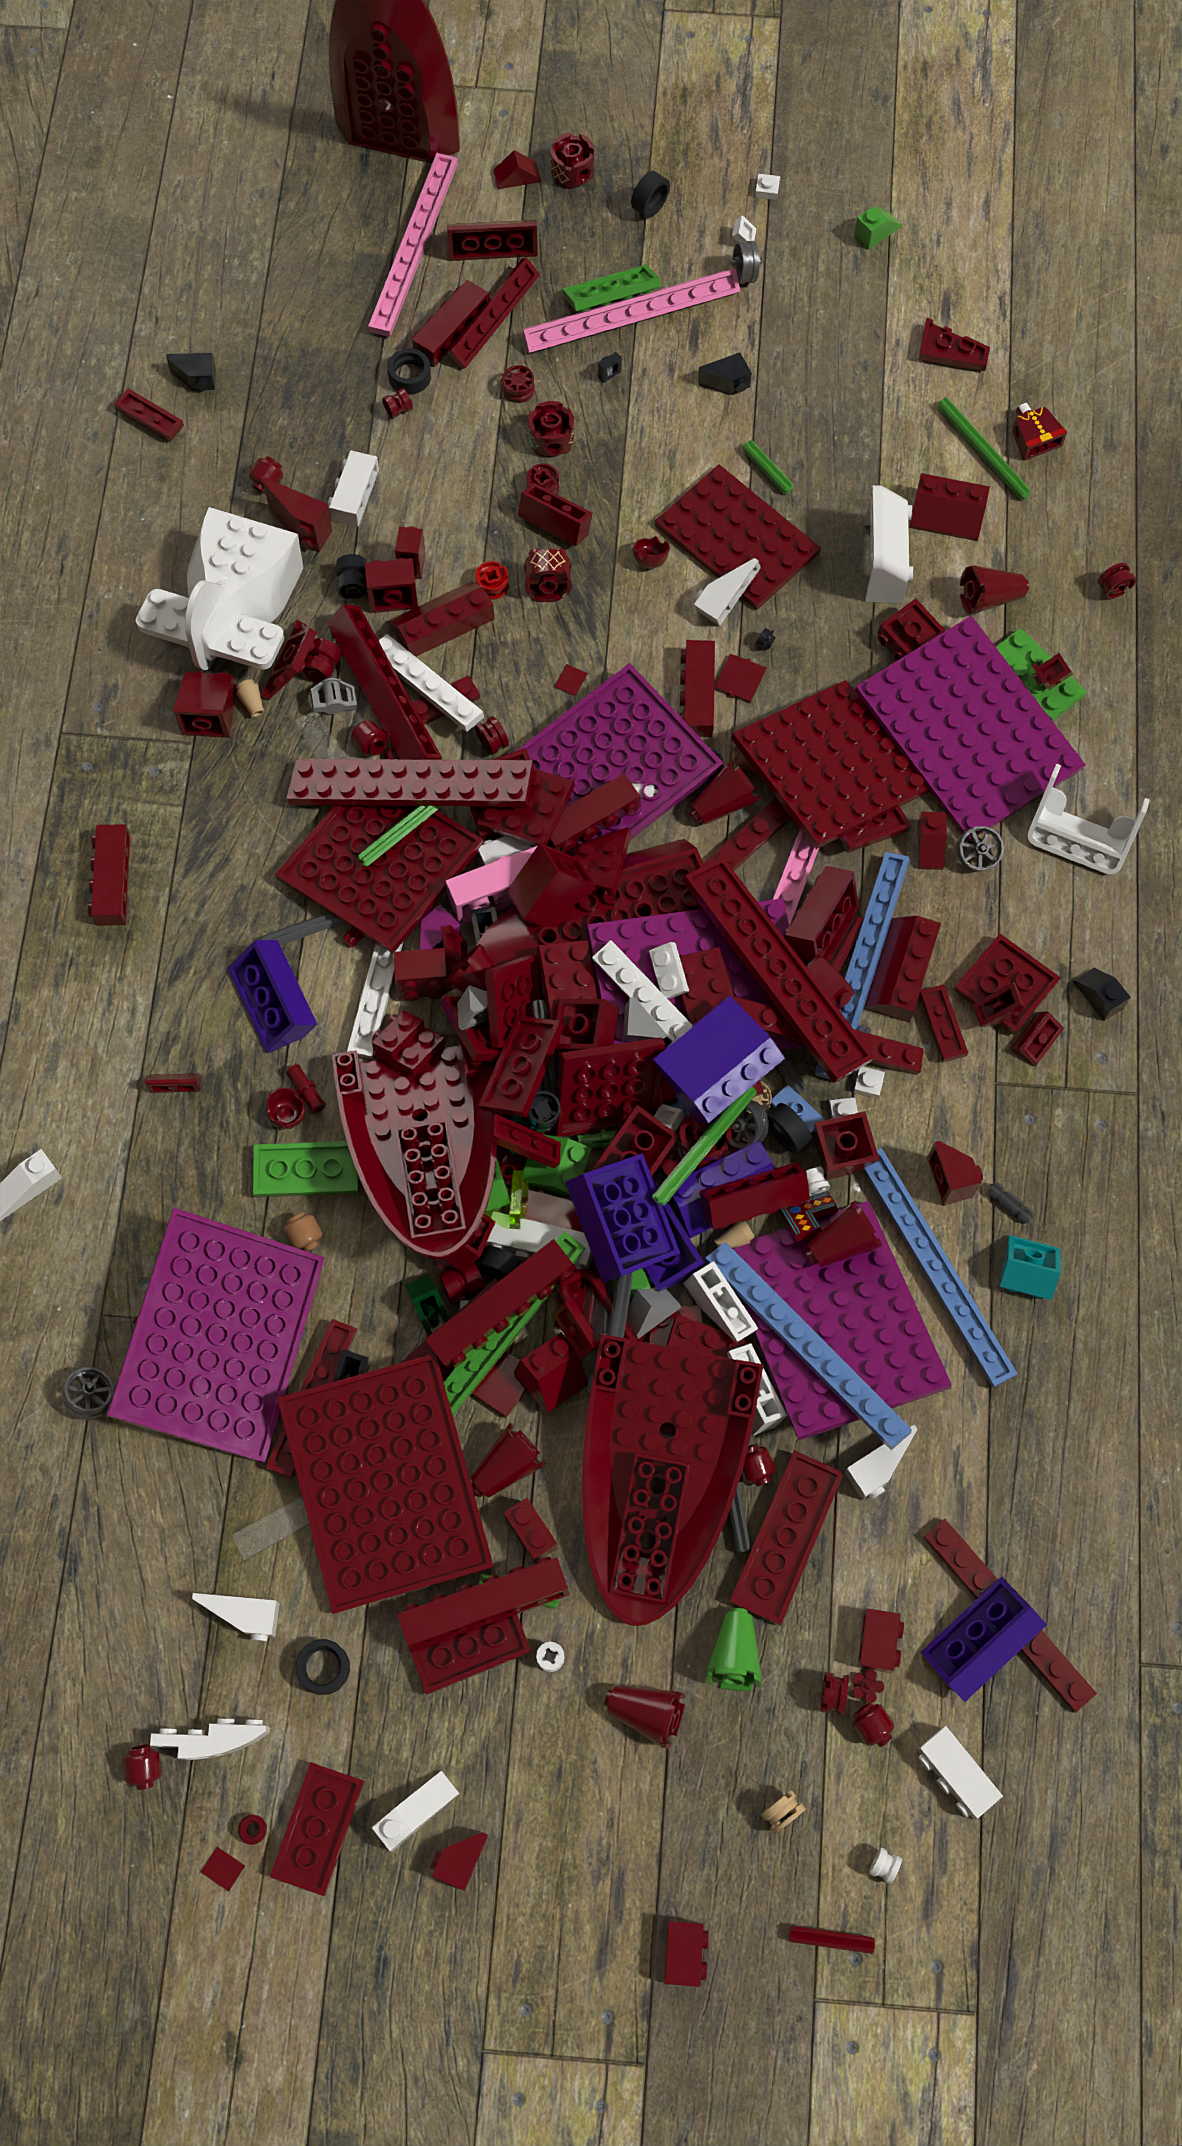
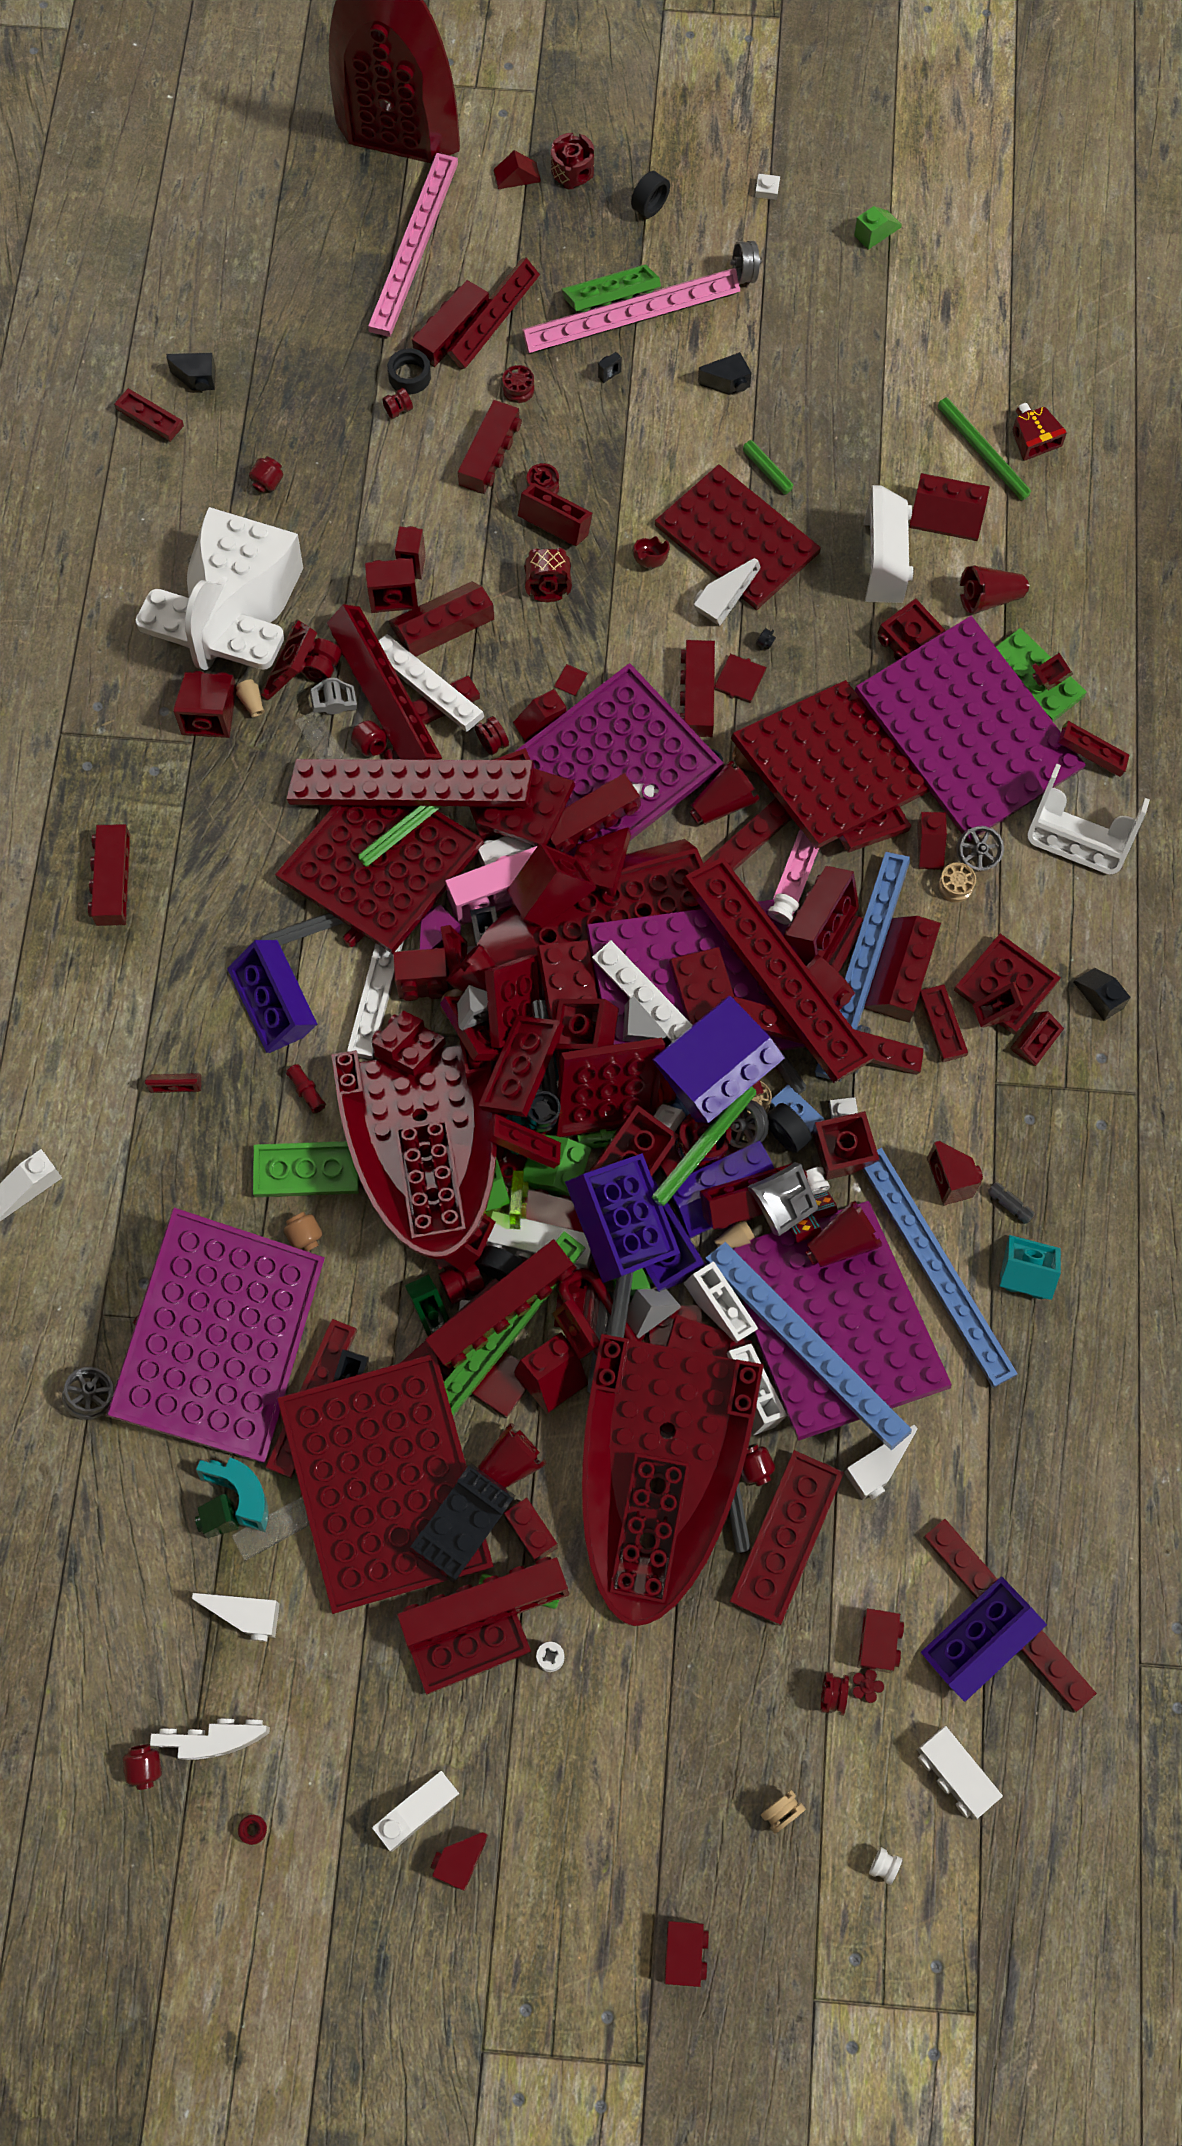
(217, 1517): none -> dark green slope
(222, 1868): dark red sticker -> none
(241, 1479): none -> teal arch
(285, 1108): dark red hair -> none
(300, 514): dark red slope -> none
(305, 1654): black tyre -> none
(317, 1829): dark red plate -> none
(351, 576): black wheel -> none
(353, 488): white brick -> none
(462, 1523): none -> black plate
(489, 447): none -> dark red brick
(492, 240): dark red slope -> none
(493, 579): red wheel -> none
(539, 714): none -> dark red slope
(551, 429): dark red brick -> none
(648, 1711): dark red cone -> none
(669, 970): white plate -> none
(735, 1654): bright green cone -> none
(743, 230): white plate -> none
(783, 908): none -> white wheel
(784, 1198): none -> flat silver plate
(831, 1939): dark red axle -> none
(869, 1082): white plate -> none
(873, 1724): dark red head -> none
(947, 348): dark red wing -> none
(957, 883): none -> tan wheel
(1094, 748): none -> dark red plate
(1117, 580): dark red wheel -> none

